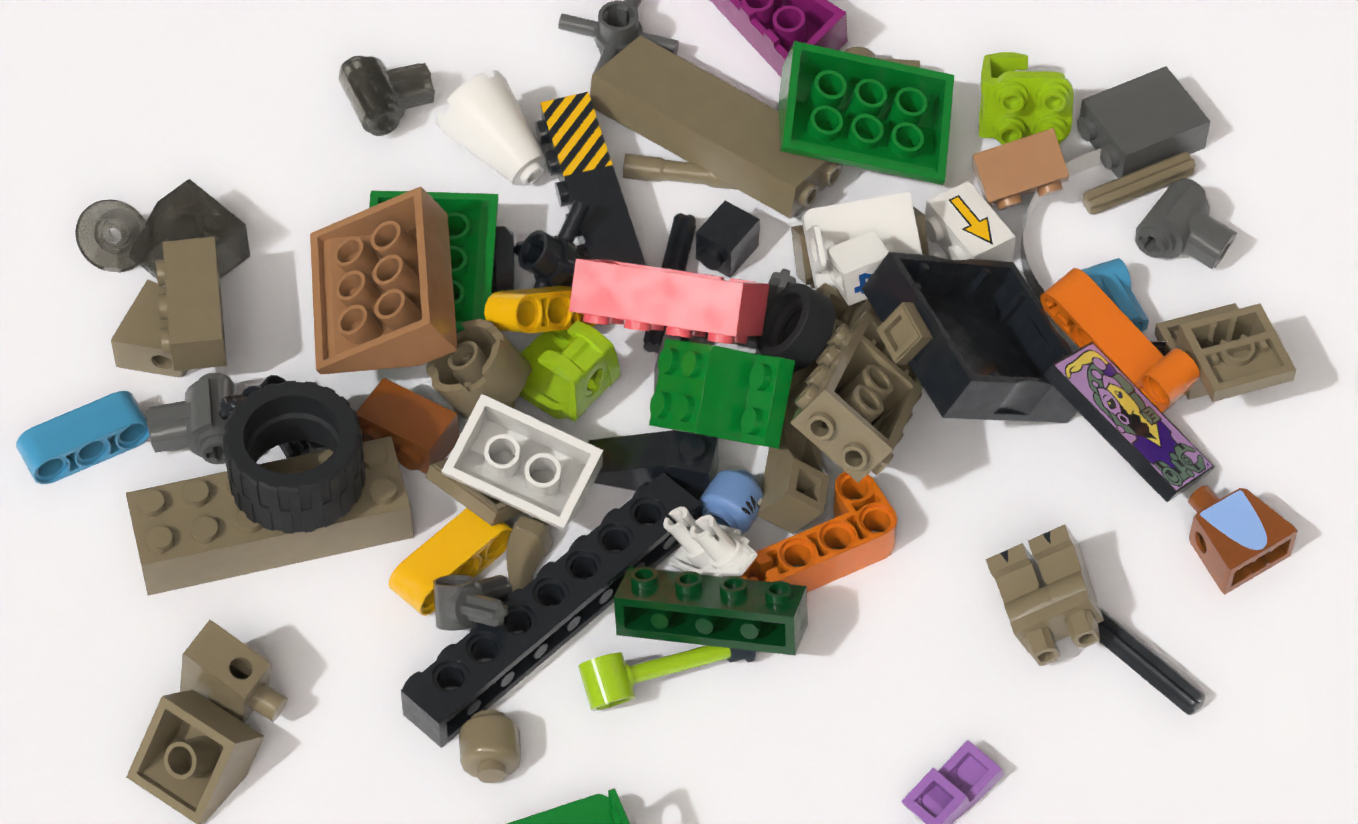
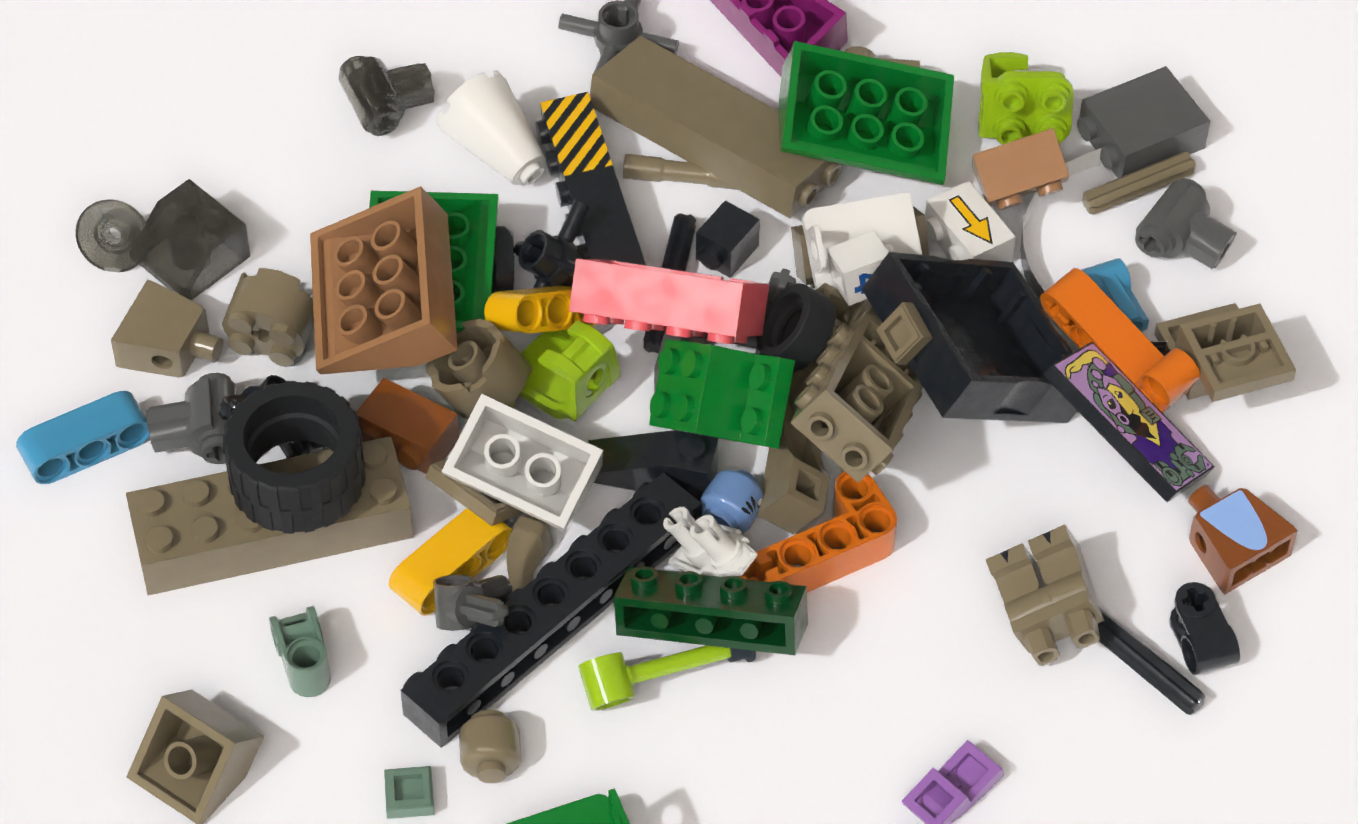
(191, 304): dark tan brick -> none
(230, 675): dark tan torso -> none
(269, 316): none -> dark tan brick
(301, 645): none -> sand green piece
(409, 792): none -> sand green tile
(1202, 630): none -> black piece

